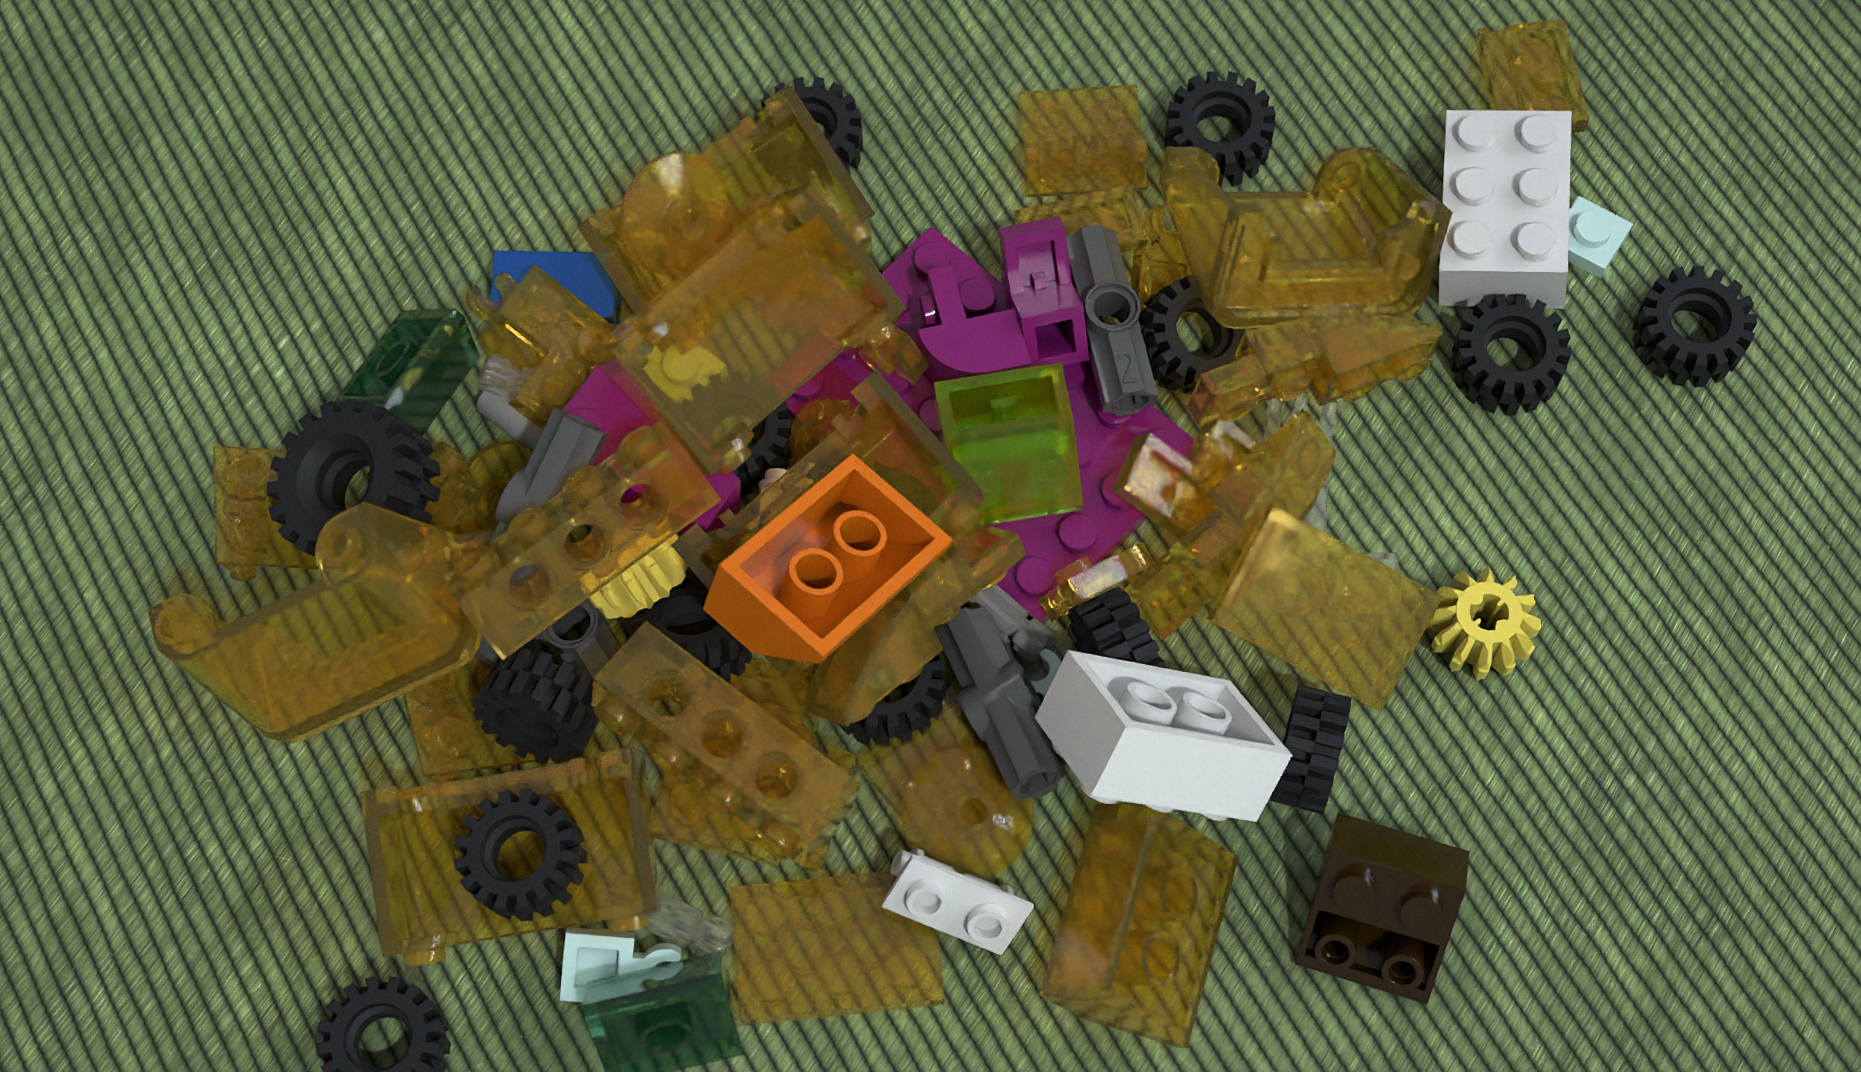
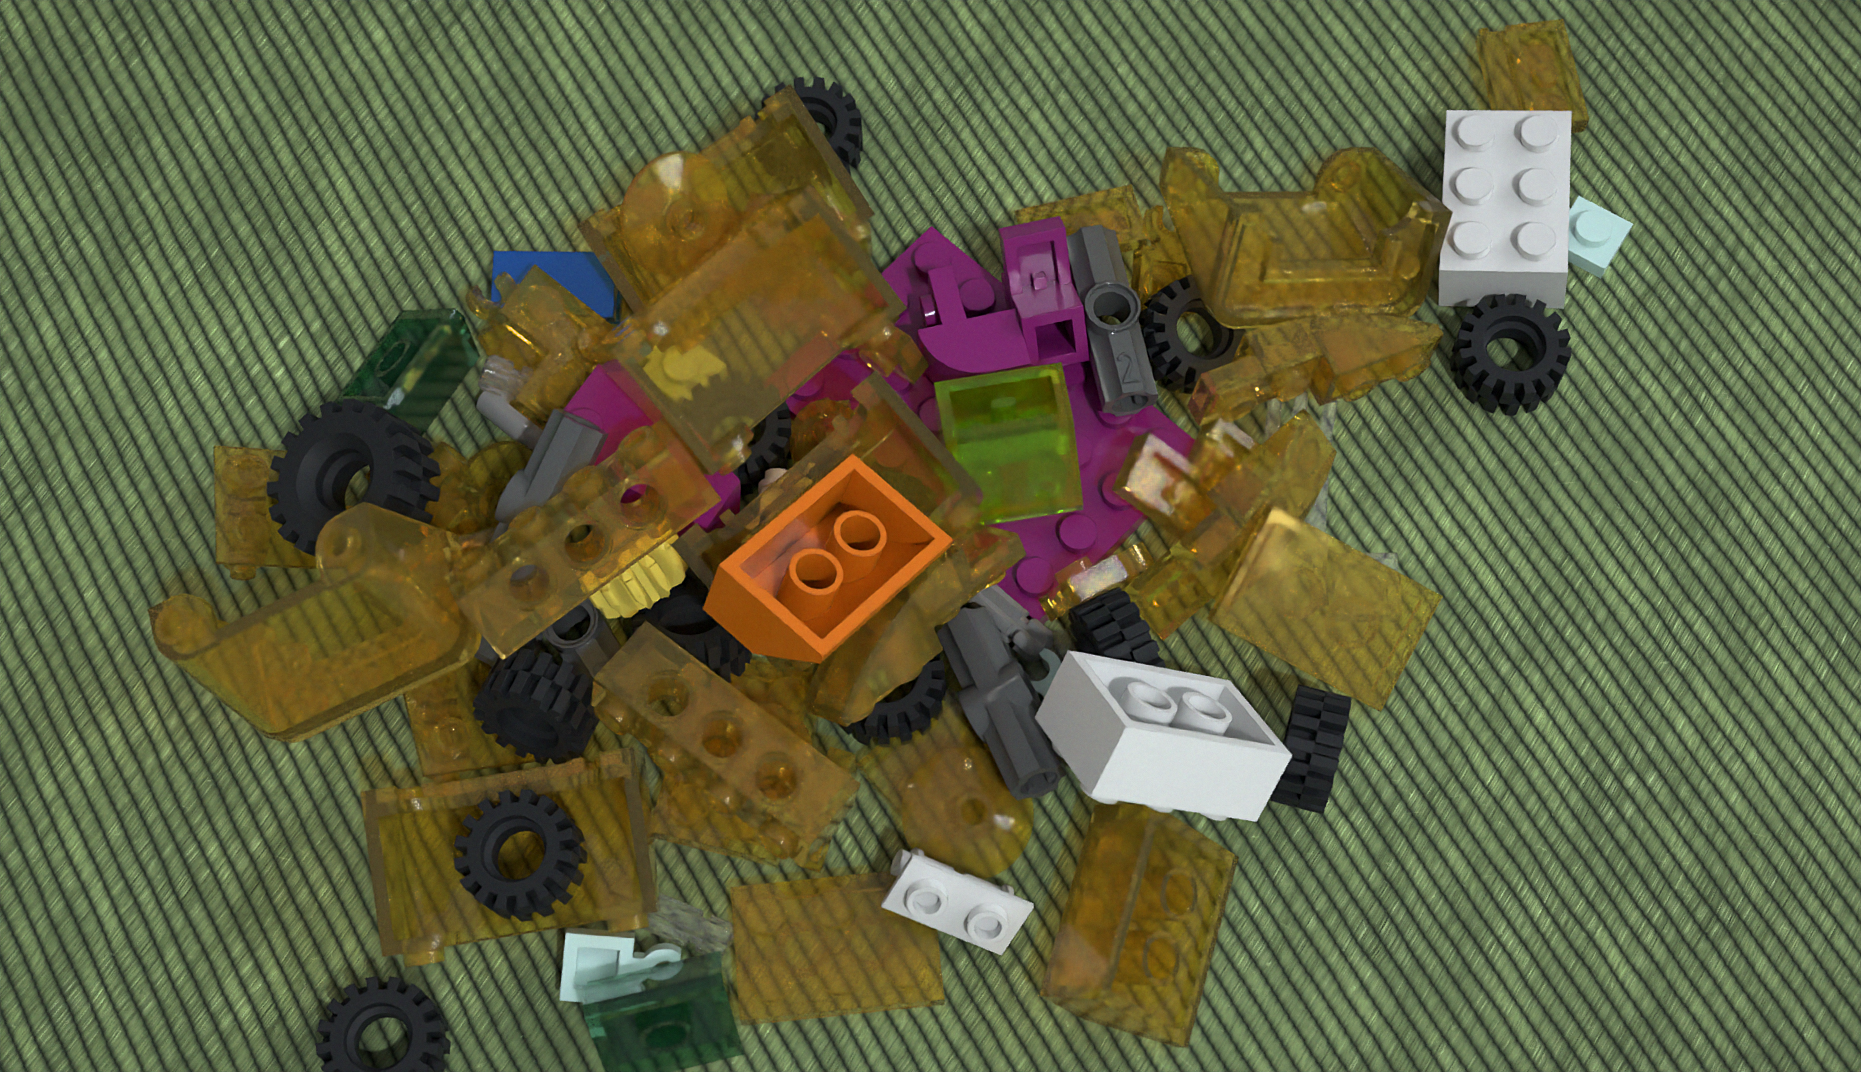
(1082, 140): clear yellow hinge -> none
(1228, 101): black tyre -> none
(1383, 908): dark brown slope -> none
(1500, 608): light yellow gear -> none
(1707, 298): black tyre -> none

